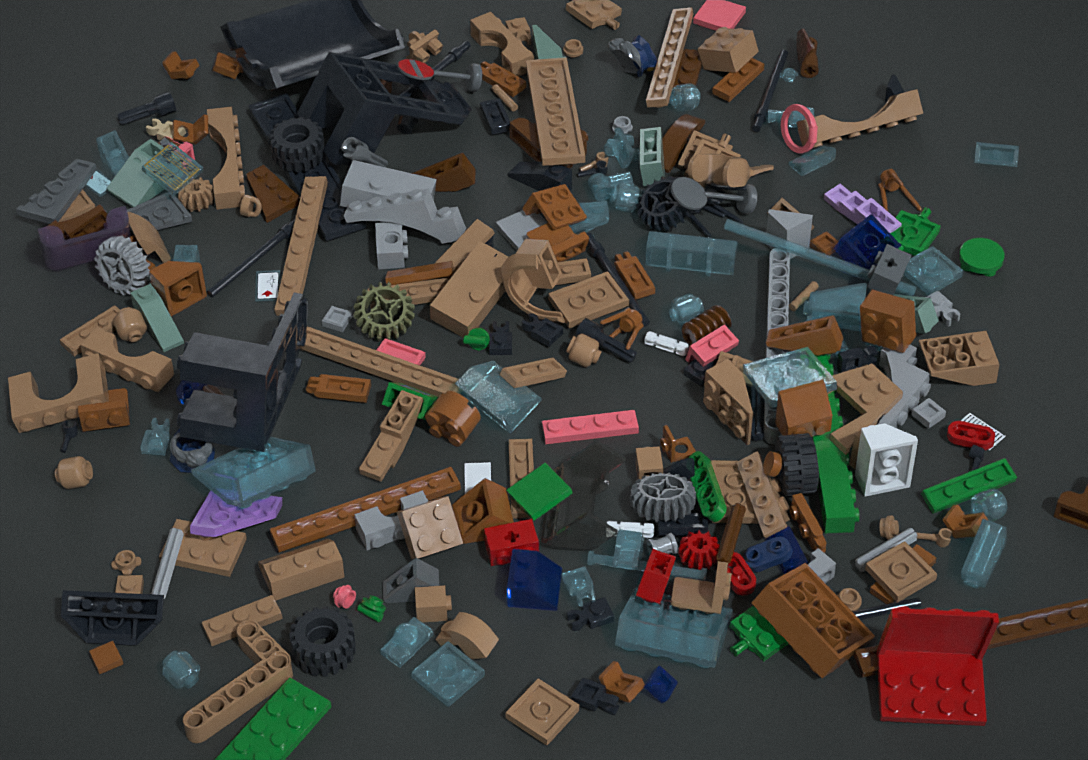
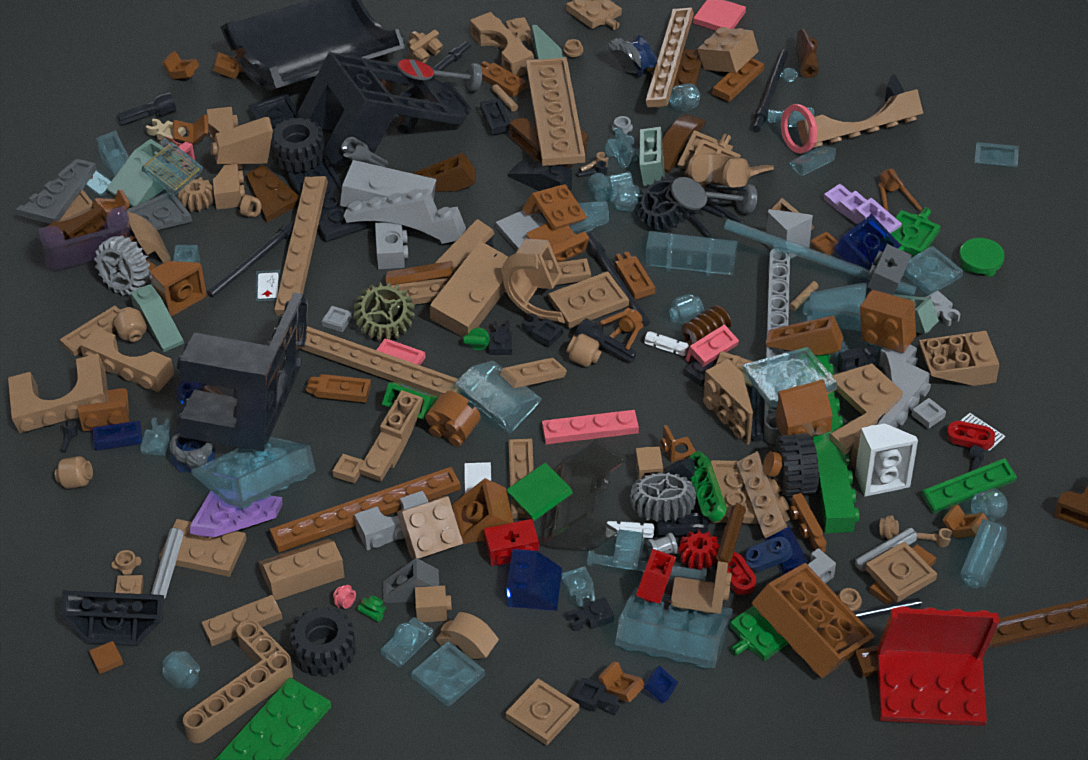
(109, 204): none -> dark orange bracket
(117, 435): none -> clear blue plate
(244, 143): none -> medium nougat slope
(347, 468): none -> medium nougat plate

